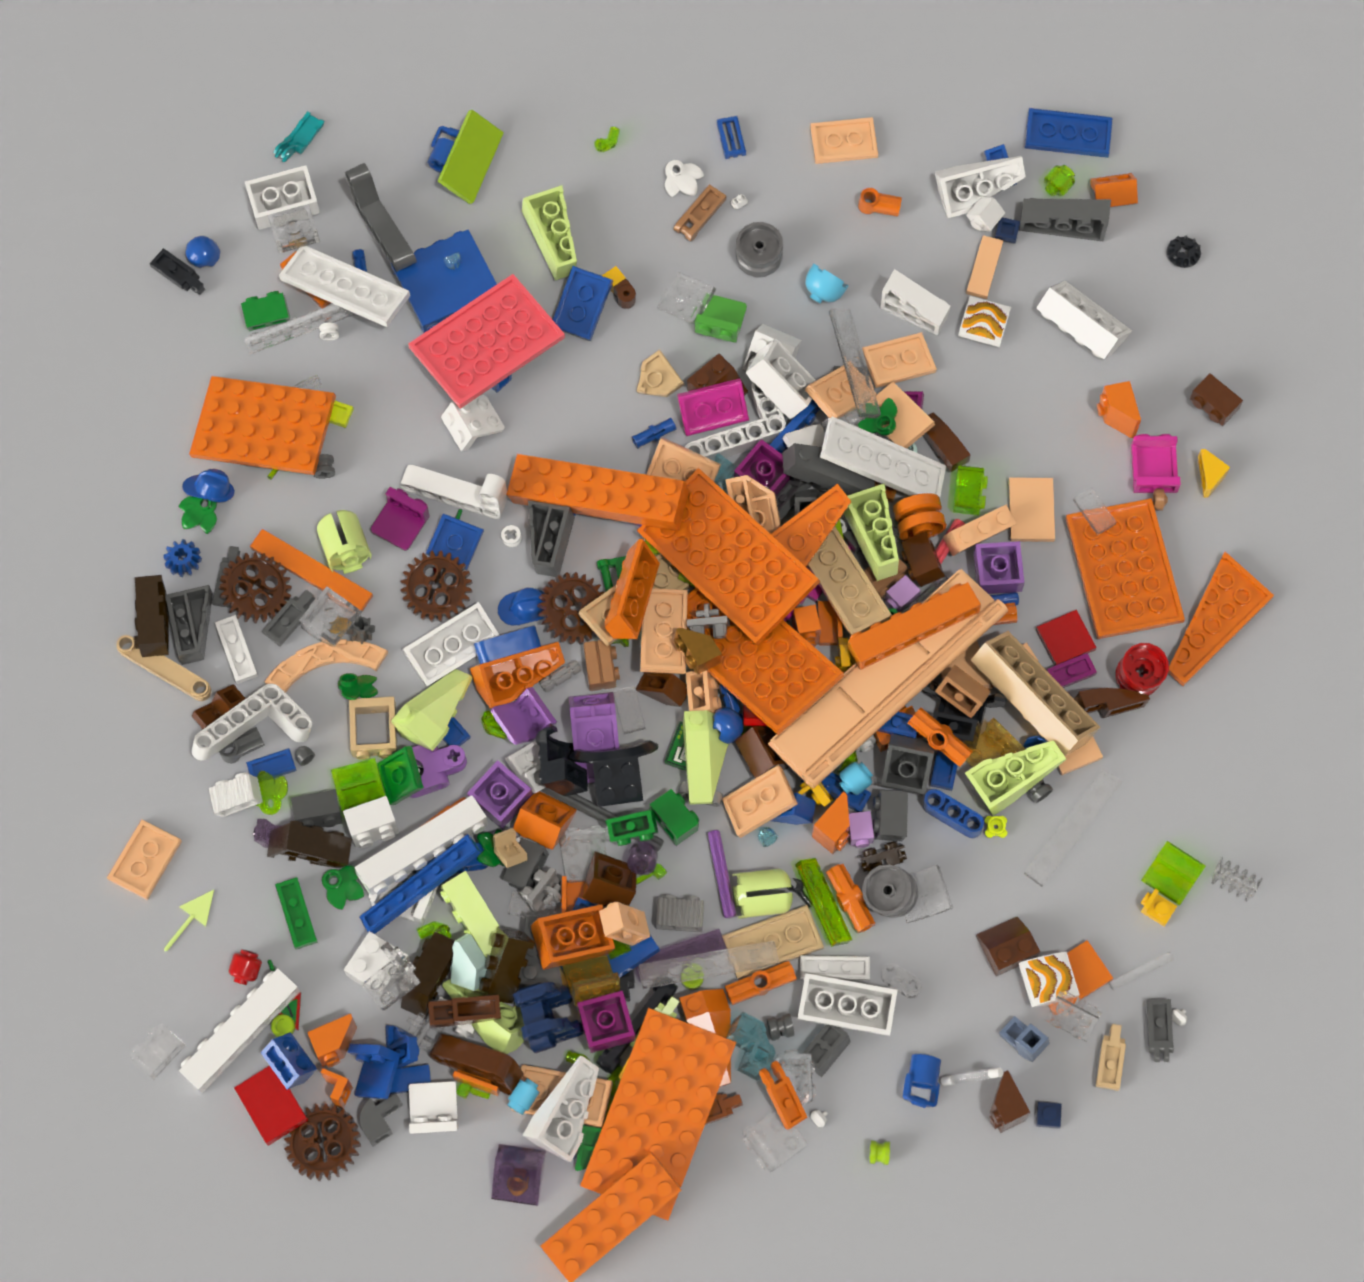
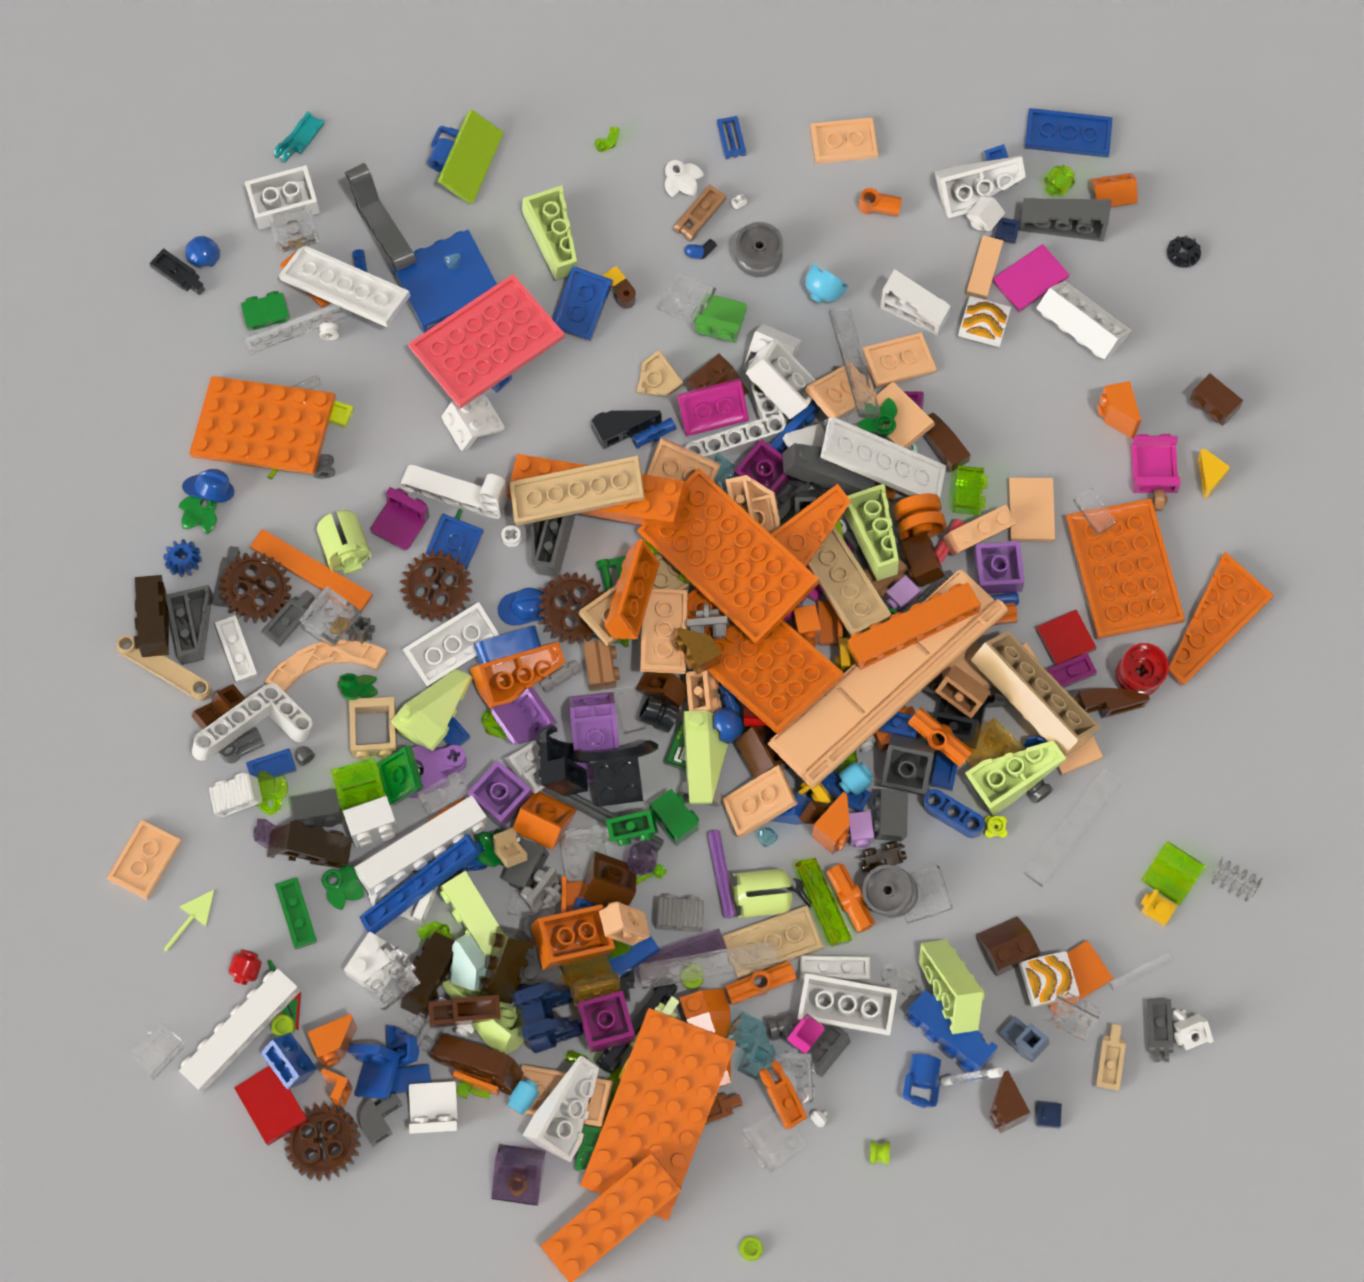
(442, 793): none -> clear hinge
(577, 490): none -> tan plate
(622, 424): none -> black slope
(656, 712): none -> black wheel
(699, 251): none -> arm
(751, 1249): none -> lime tile
(806, 1033): none -> dark pink panel
(813, 812): none -> reddish brown tile
(952, 985): none -> yellowish green wedge
(965, 1047): none -> blue wedge
(1030, 278): none -> dark pink tile
(1192, 1032): none -> white brick

